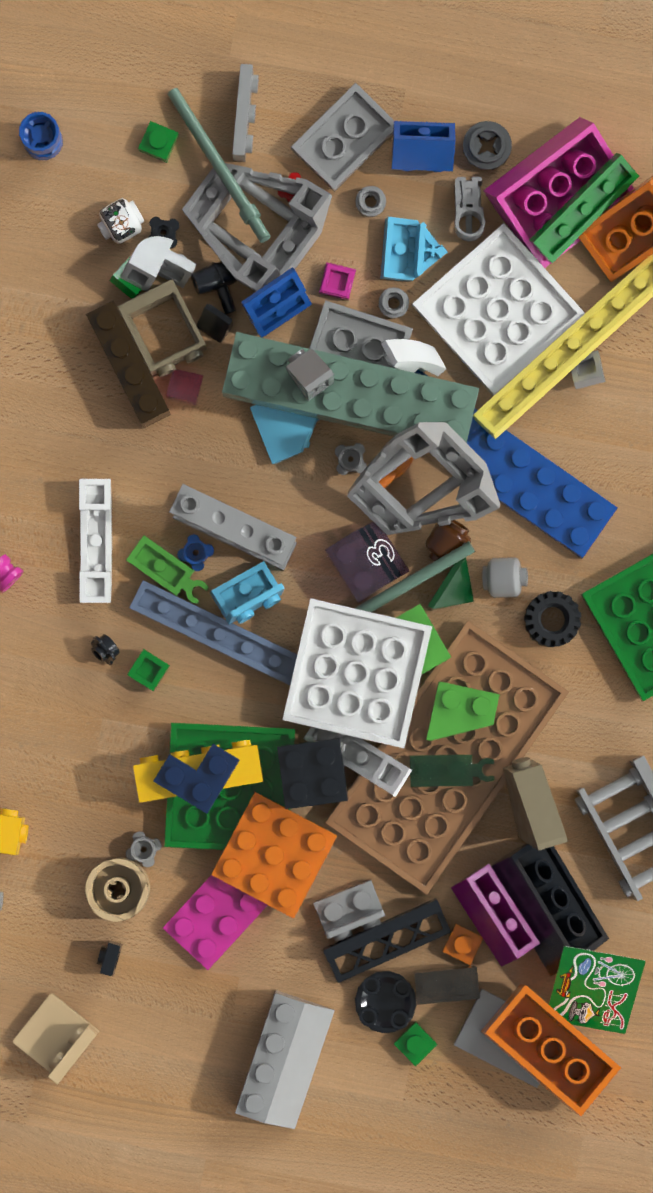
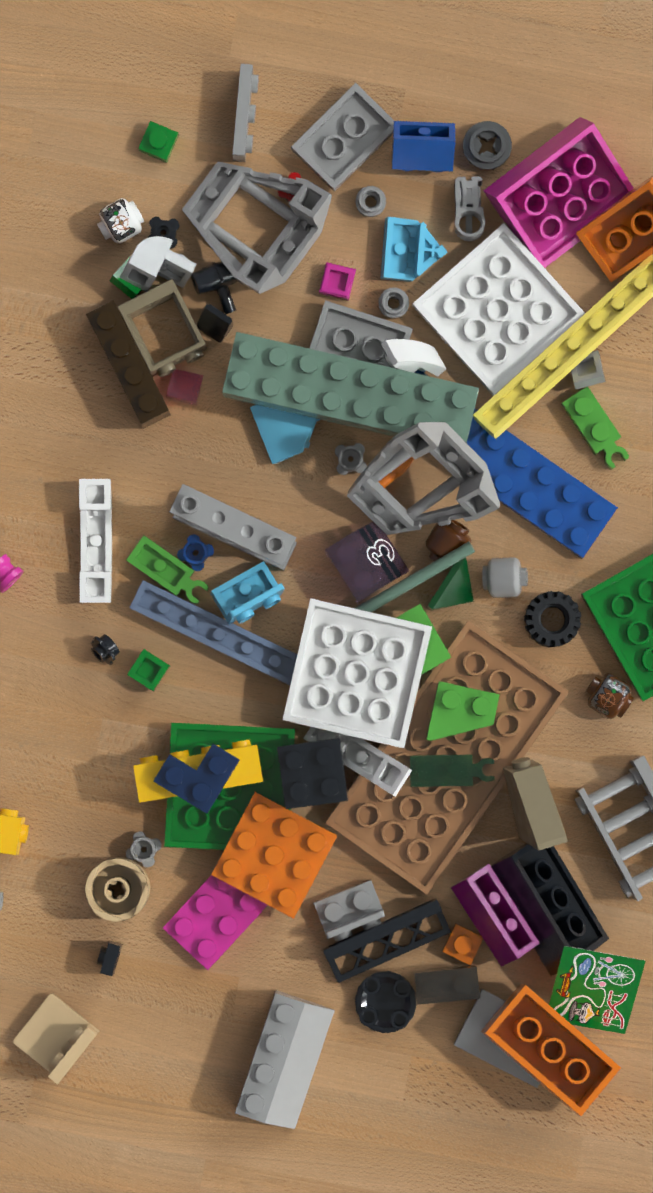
(41, 136): blue wheel -> none
(248, 212): sand green bar -> none
(276, 302): blue slope -> none
(309, 373): light grey slope -> none
(415, 1043): green plate -> none
(584, 208): green plate -> none
(594, 425): none -> bright green plate
(609, 696): none -> reddish brown head

